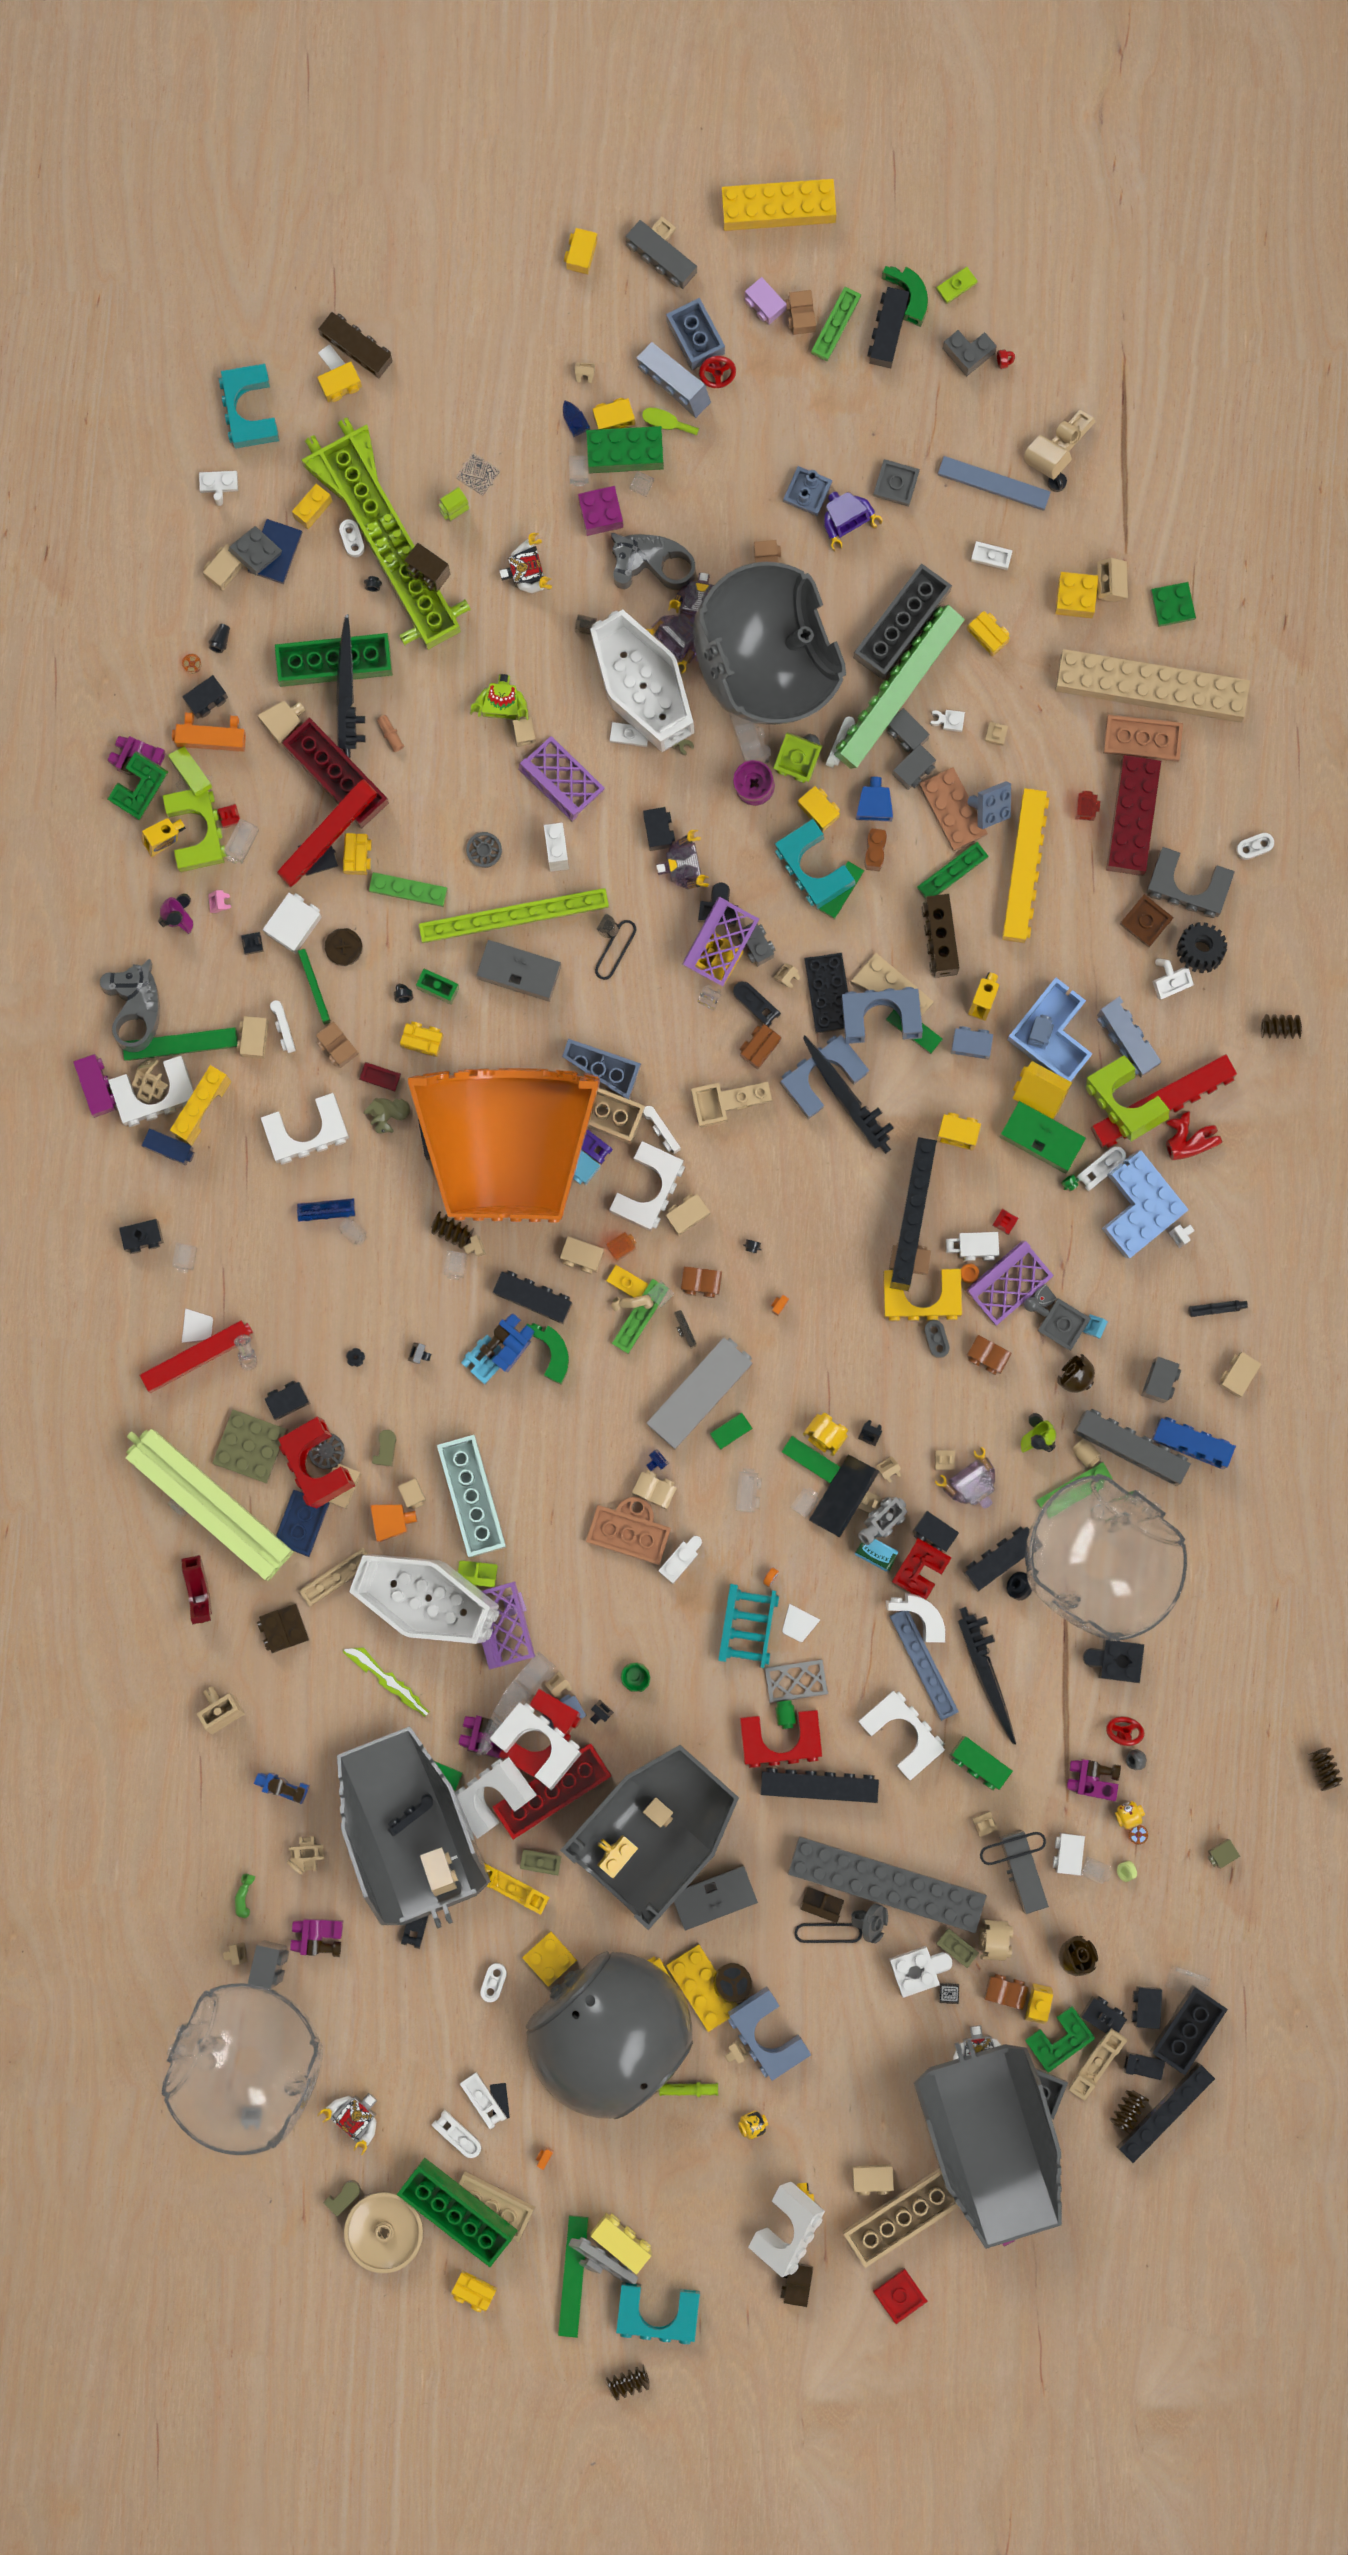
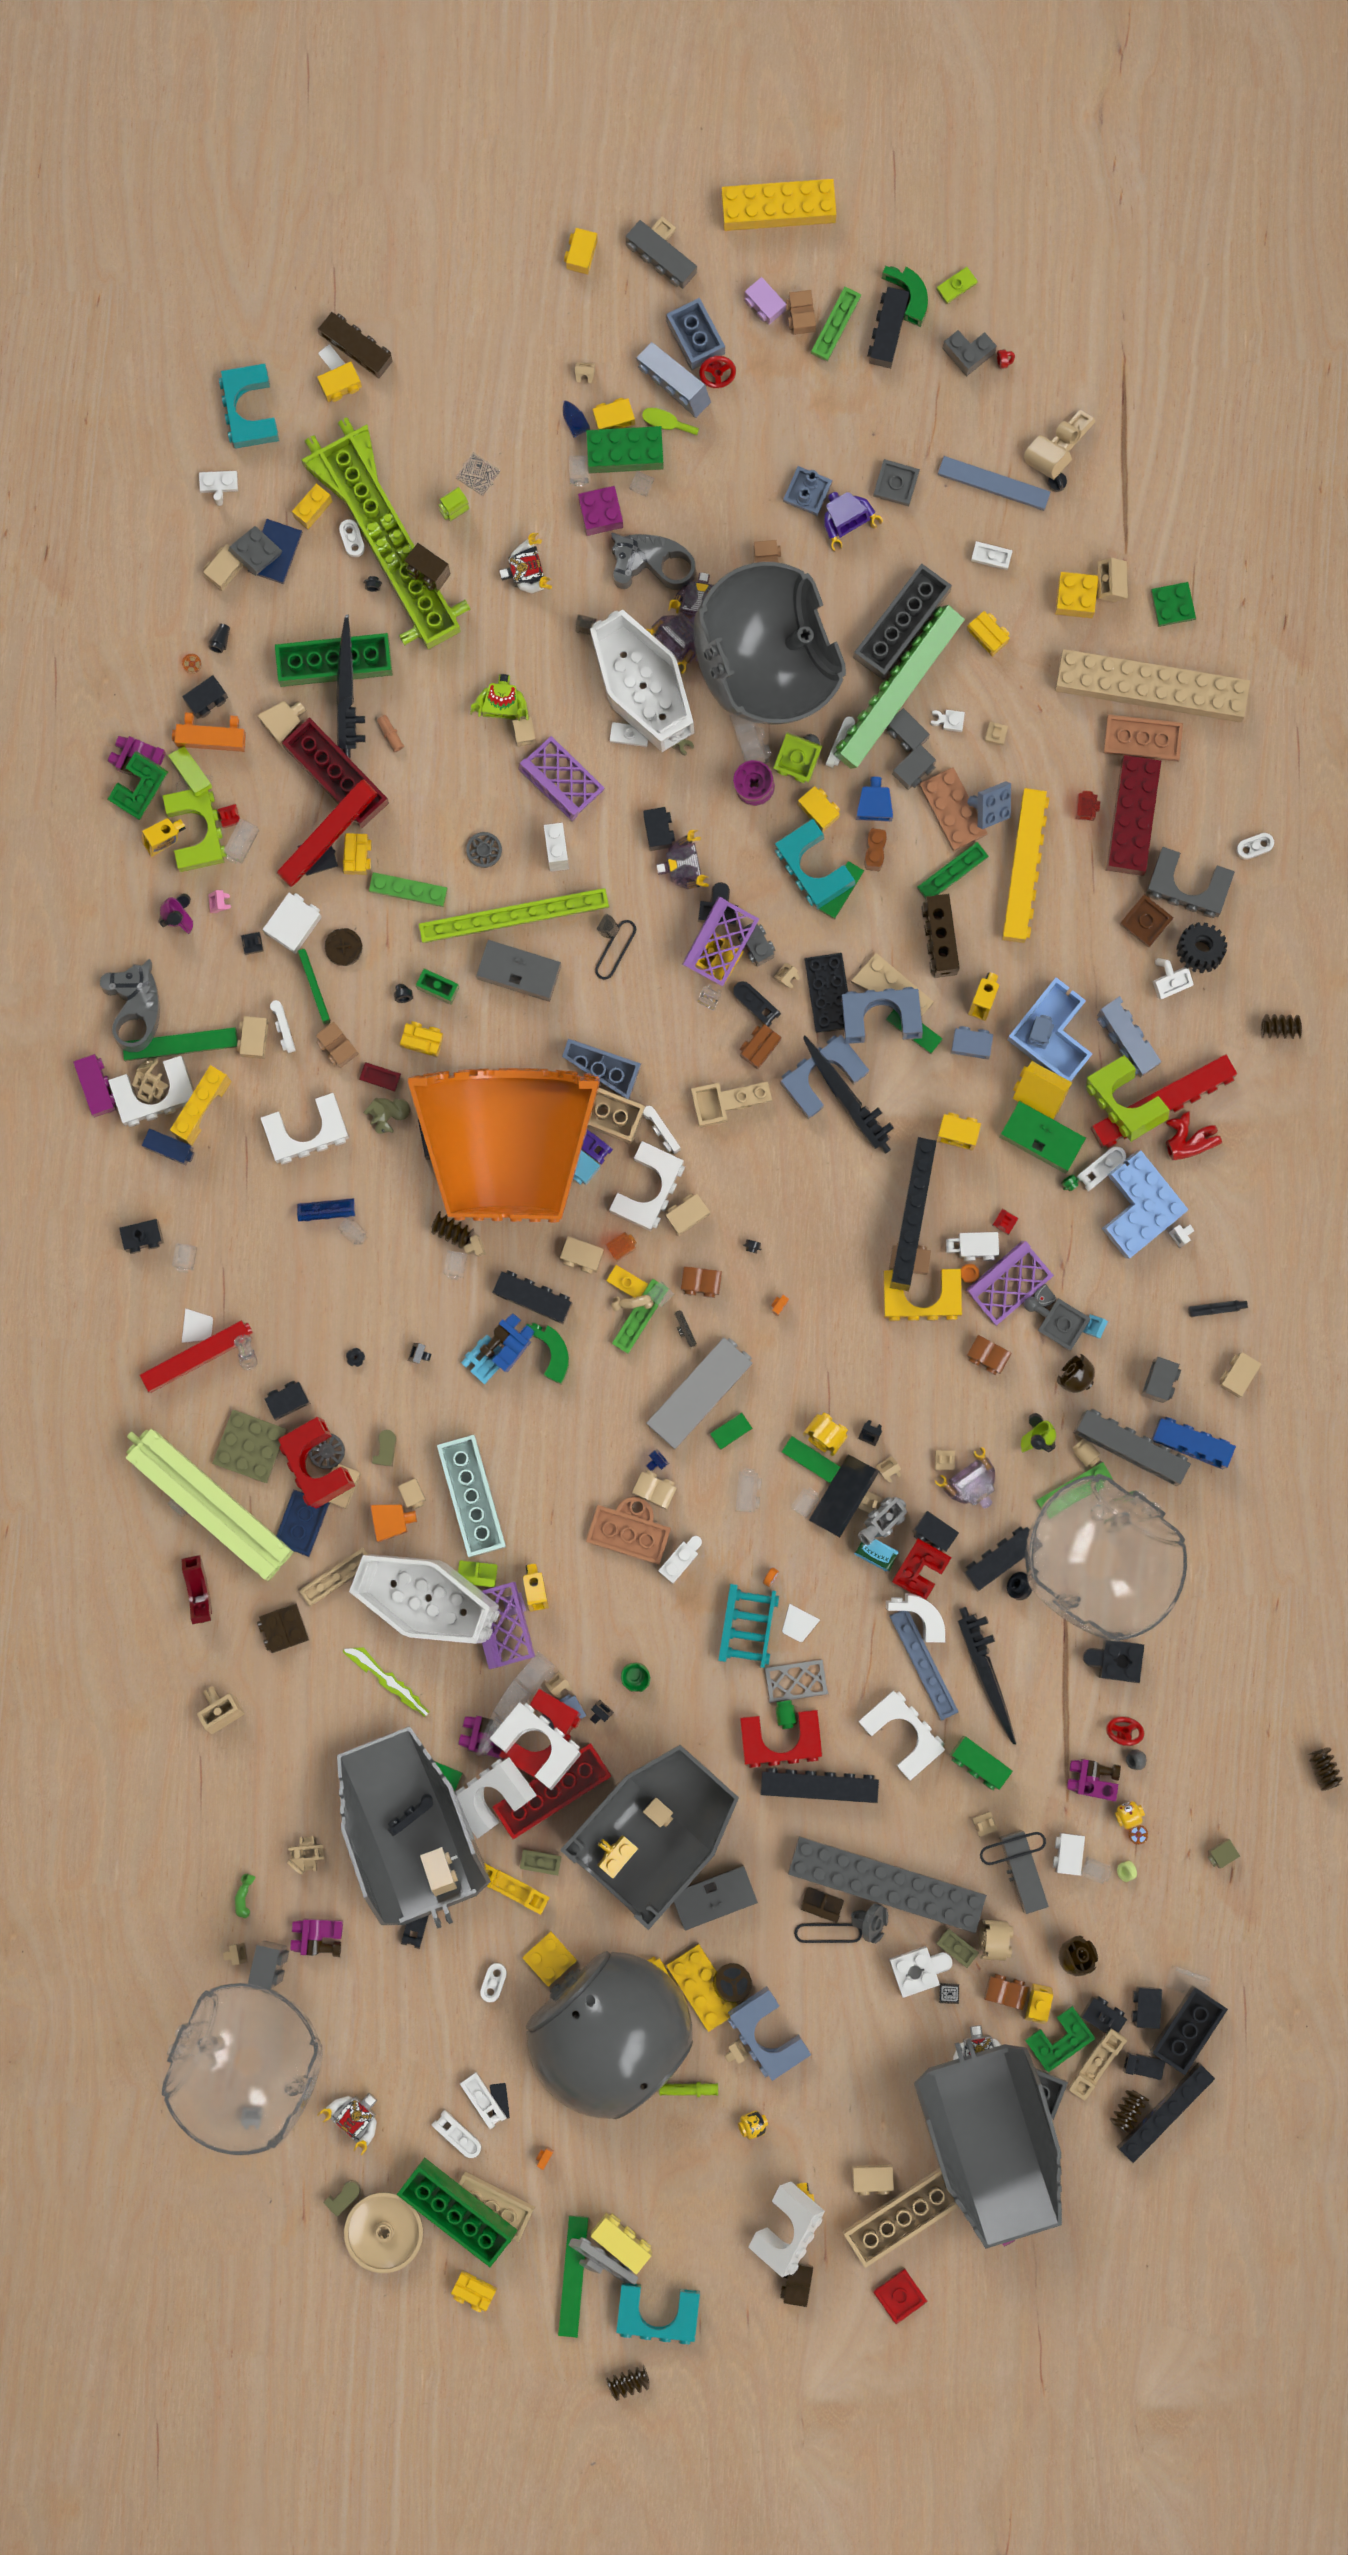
(281, 1787): hips -> none
(535, 1595): none -> yellow torso
(936, 1339): dark grey plate -> none

